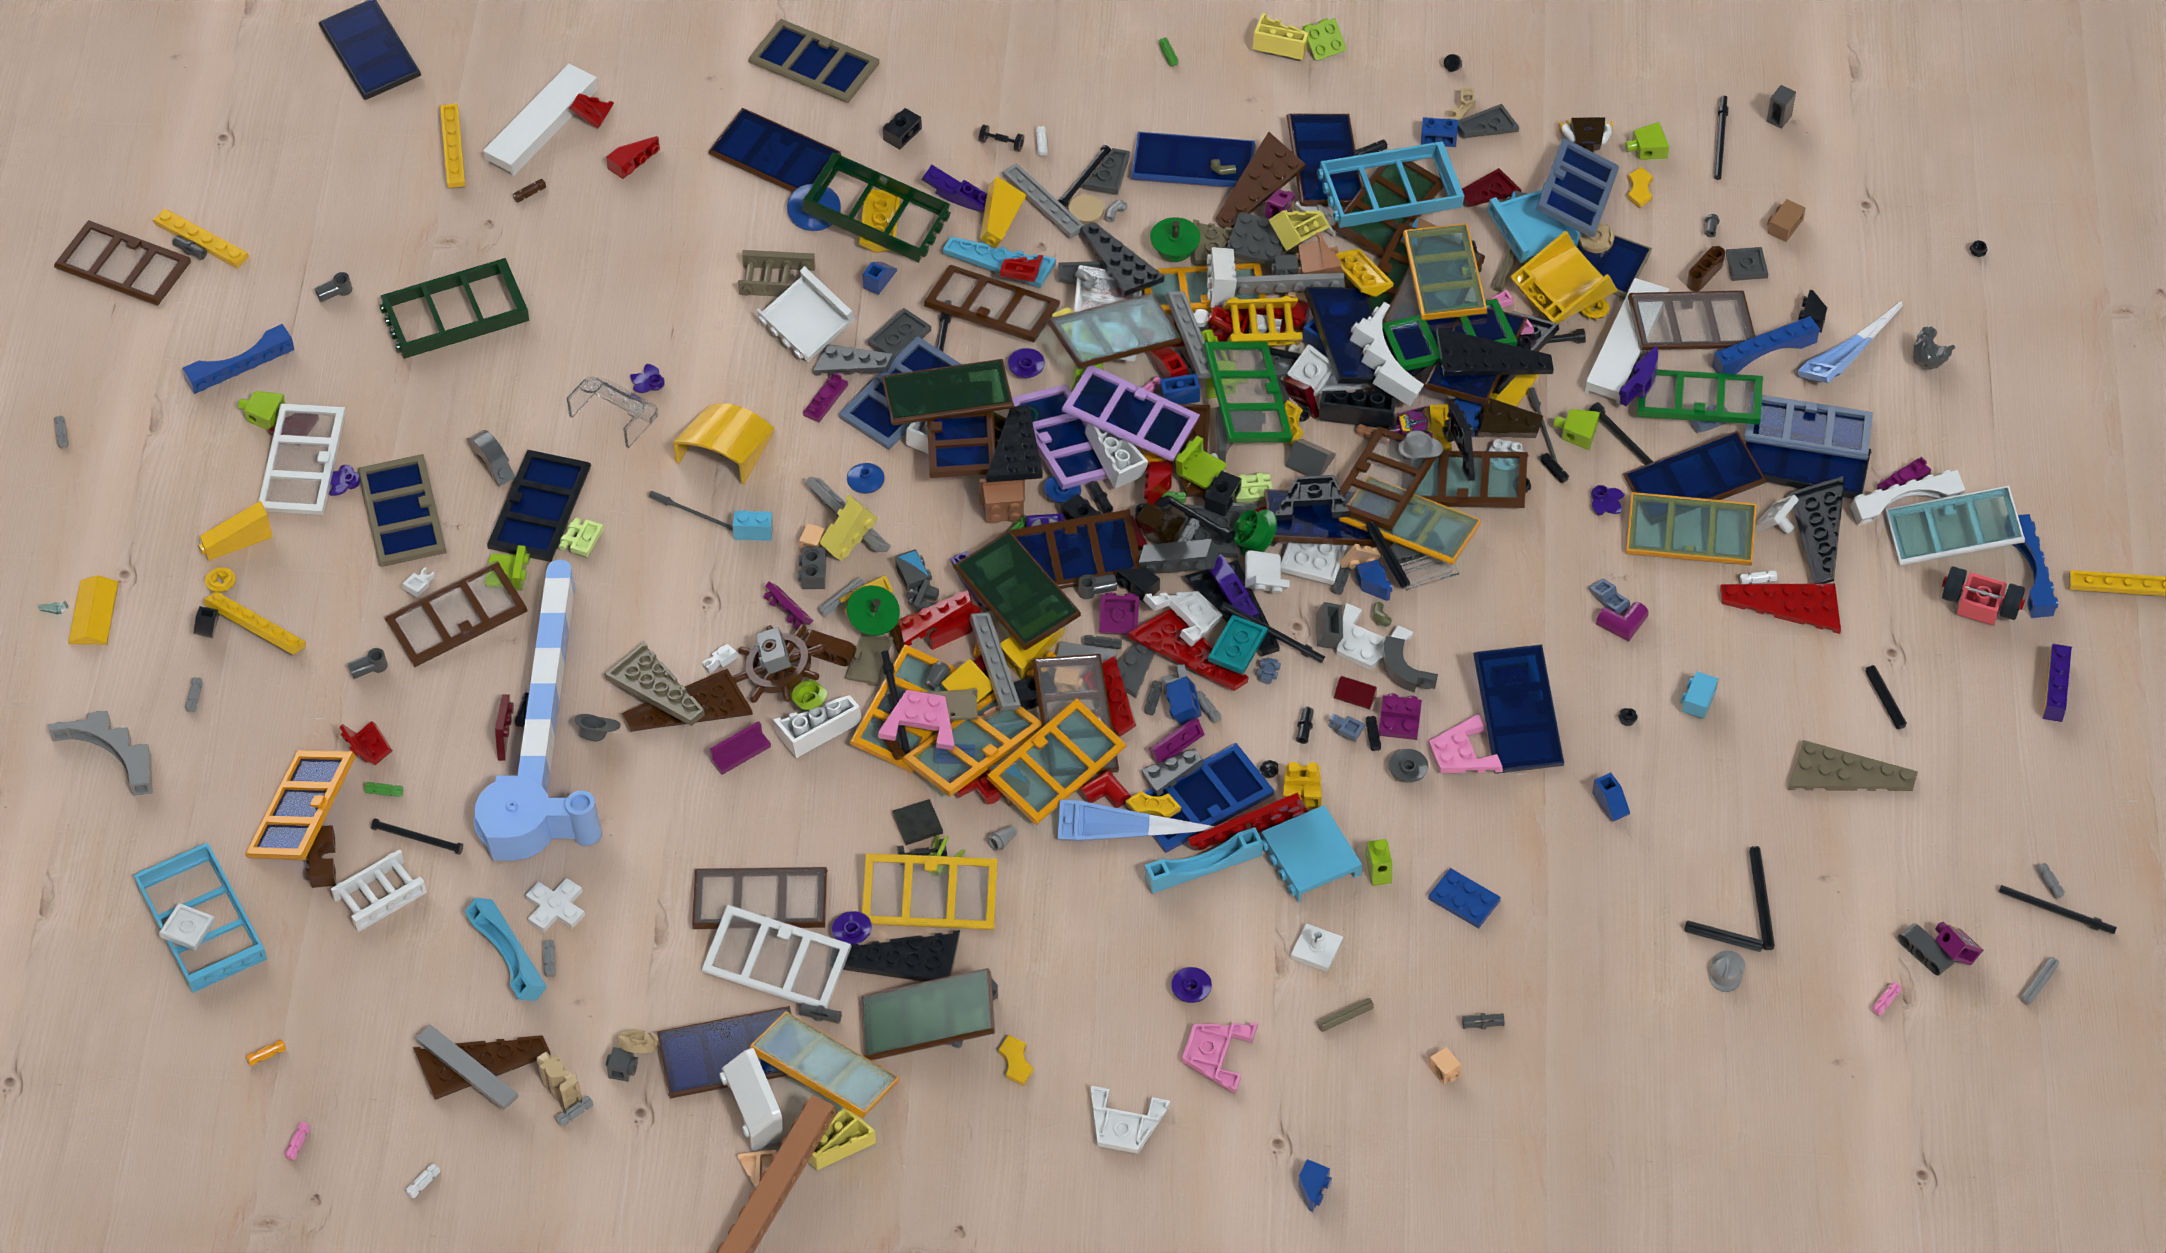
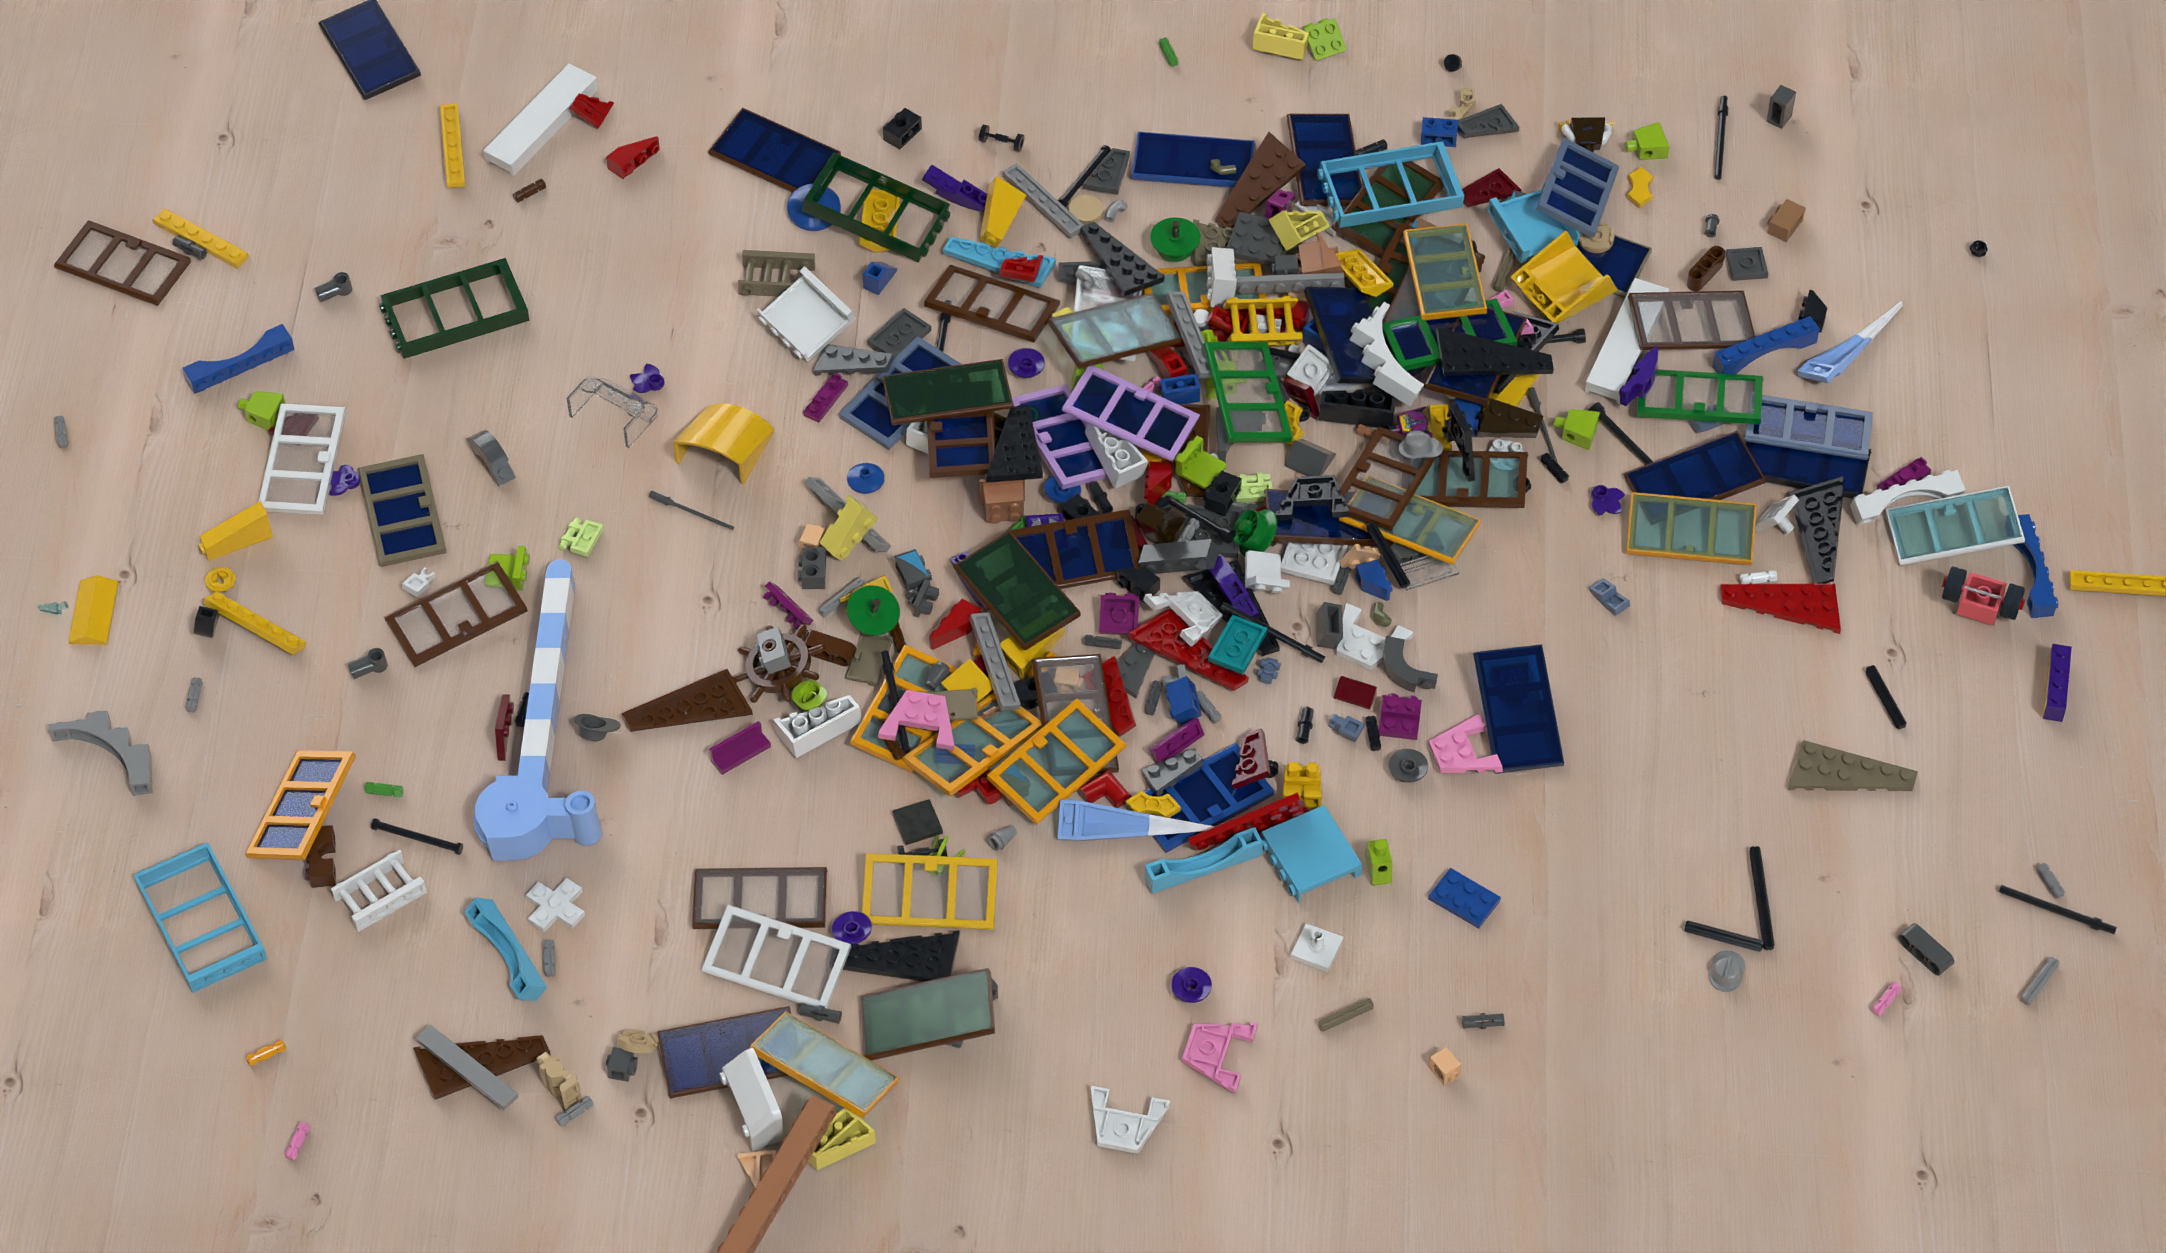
(187, 926): white tile -> none
(367, 743): red bracket -> none
(422, 1180): white axle -> none
(539, 505): door -> none
(653, 682): dark tan wing -> none
(722, 657): white plate -> none
(753, 525): medium azure brick -> none
(814, 60): door -> none
(933, 616): red wing -> none
(1018, 1068): yellow tile -> none
(1041, 141): white axle -> none
(1073, 649): light grey tile -> none
(1092, 585): dark grey piece -> none
(1253, 760): none -> wing
(1312, 1182): blue slope -> none
(1600, 312): yellow gear -> none
(1611, 796): blue slope -> none
(1625, 625): magenta brick -> none
(1628, 720): black plate -> none
(1700, 694): medium azure brick -> none
(1927, 353): dark grey hair -> none
(1957, 944): magenta torso -> none

